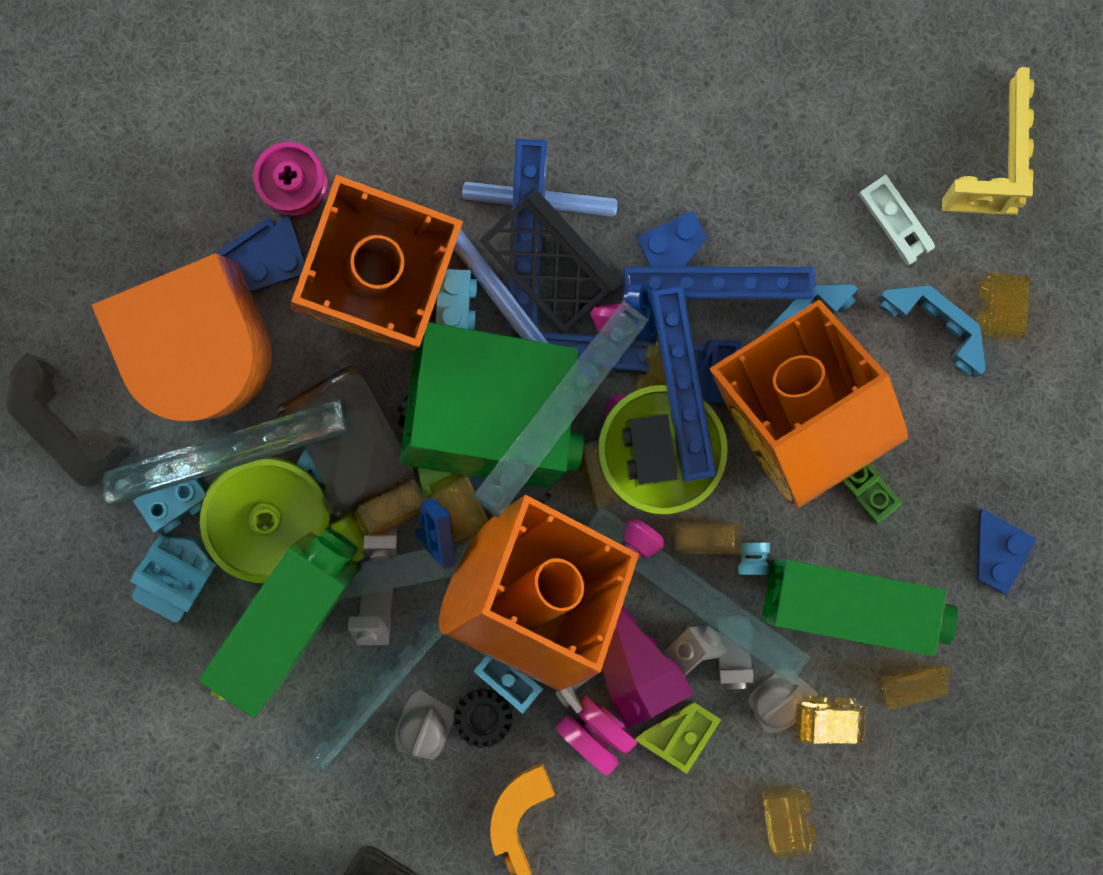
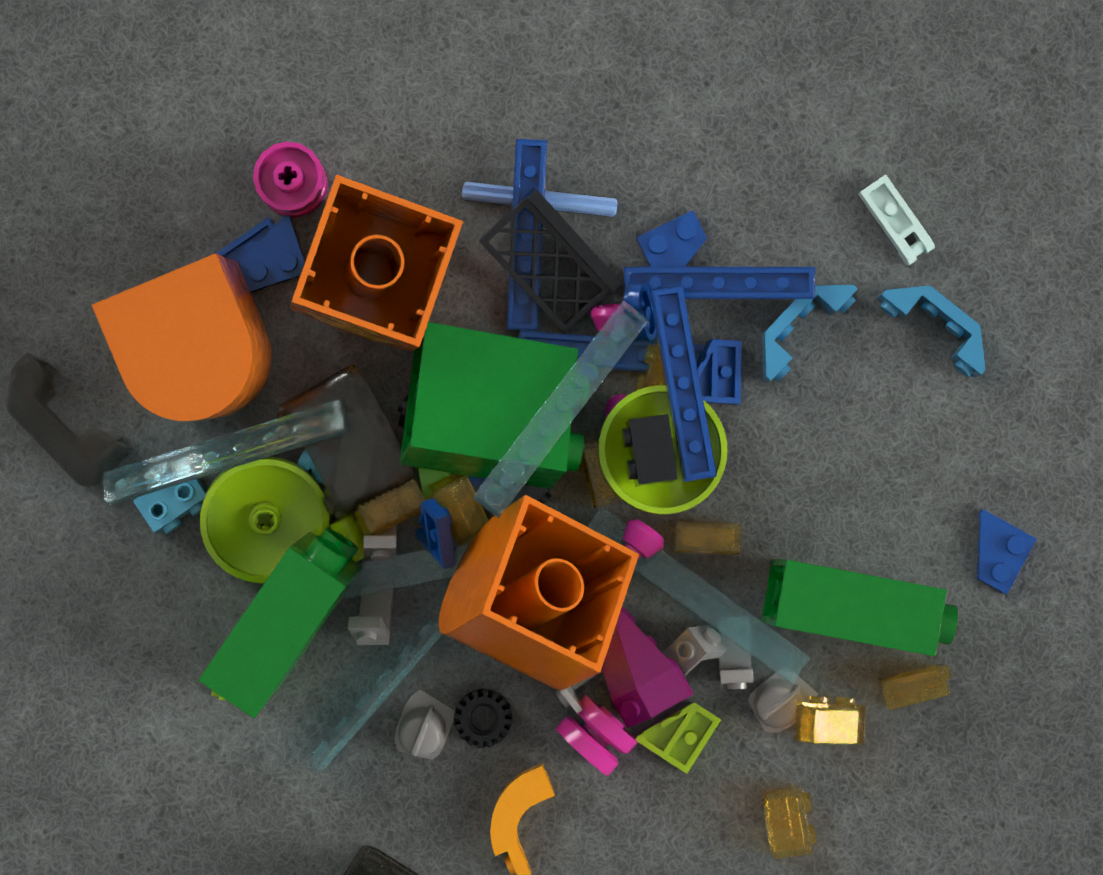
(172, 575): medium azure piece -> none
(454, 299): medium azure brick -> none
(496, 290): light blue axle -> none
(509, 683): medium azure brick -> none
(754, 566): medium azure wheel -> none
(810, 404): orange brick -> none
(872, 493): bright green slope -> none
(1002, 194): light yellow bracket -> none
(1004, 306): clear yellow brick -> none

